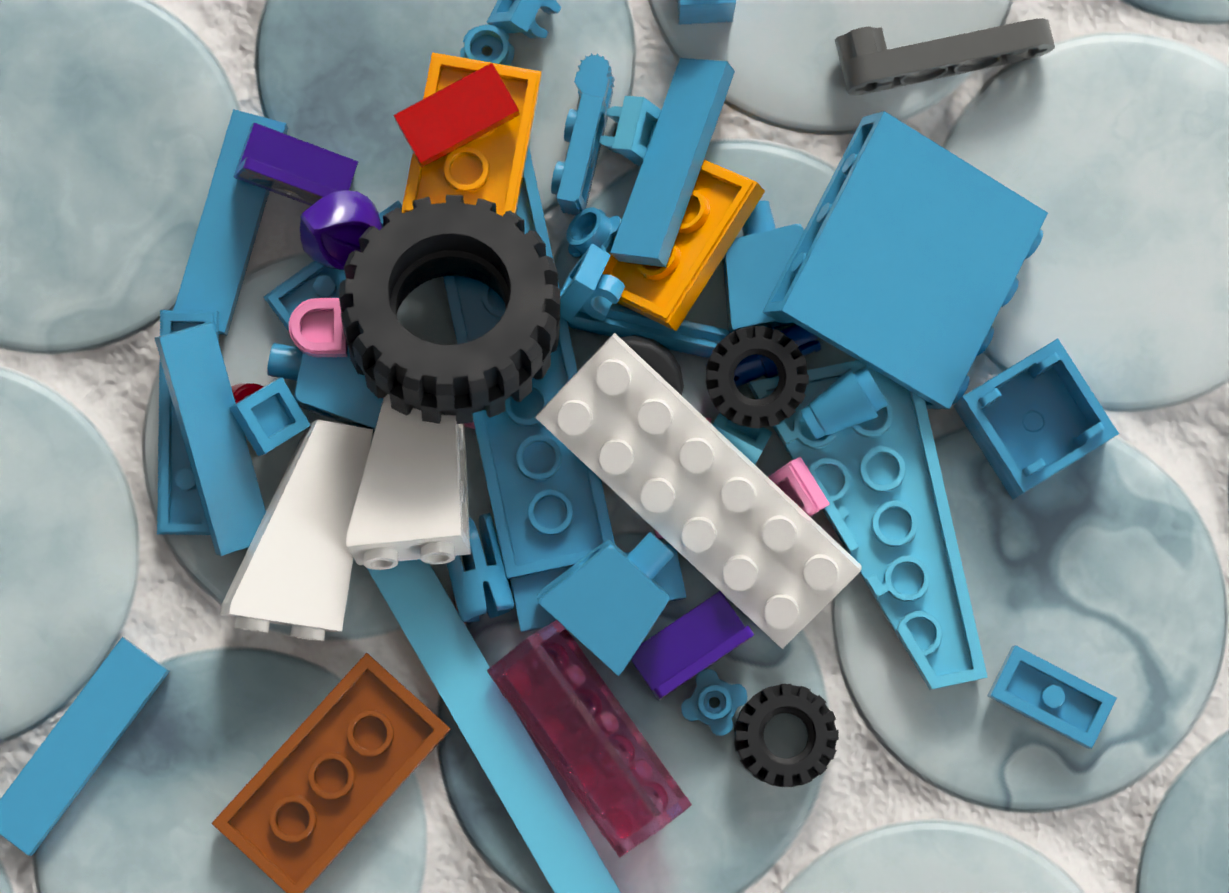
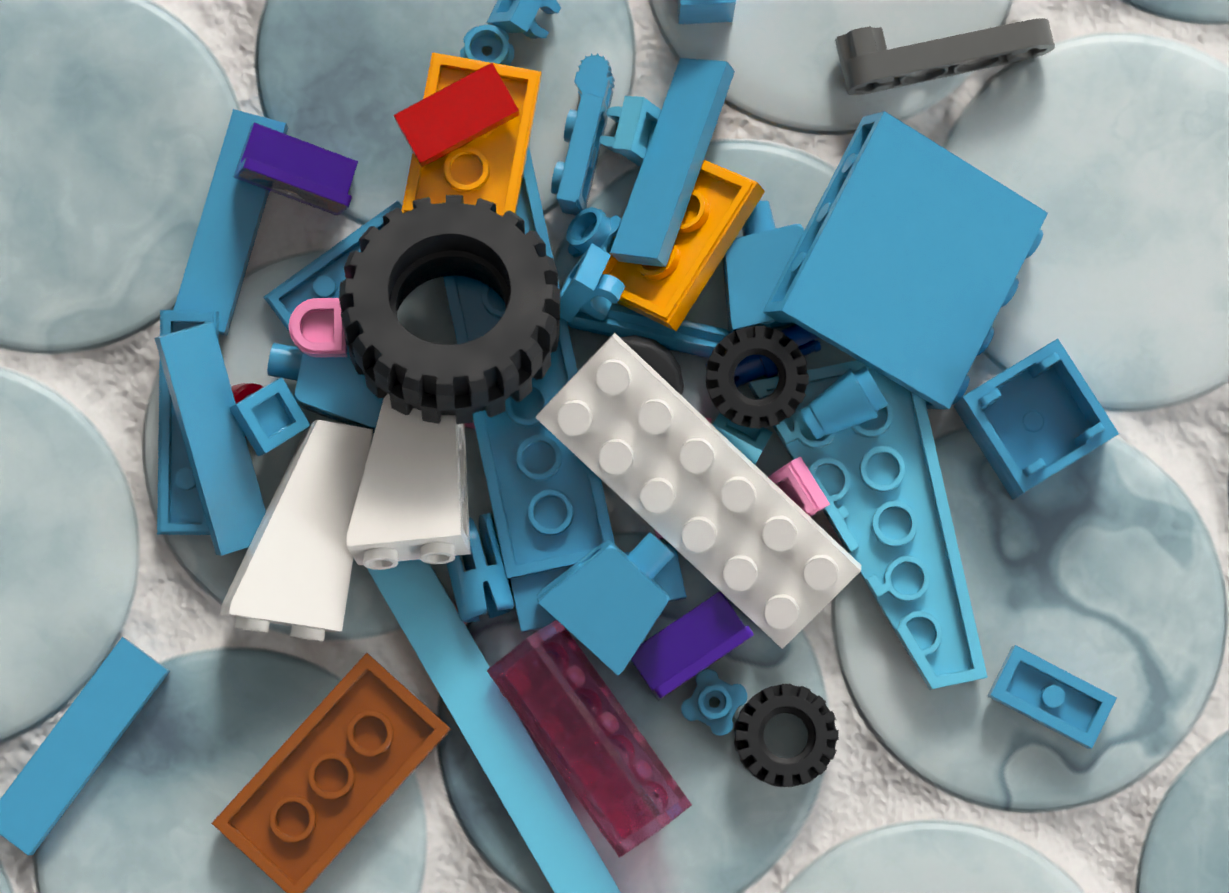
(334, 226): dark purple hat -> none

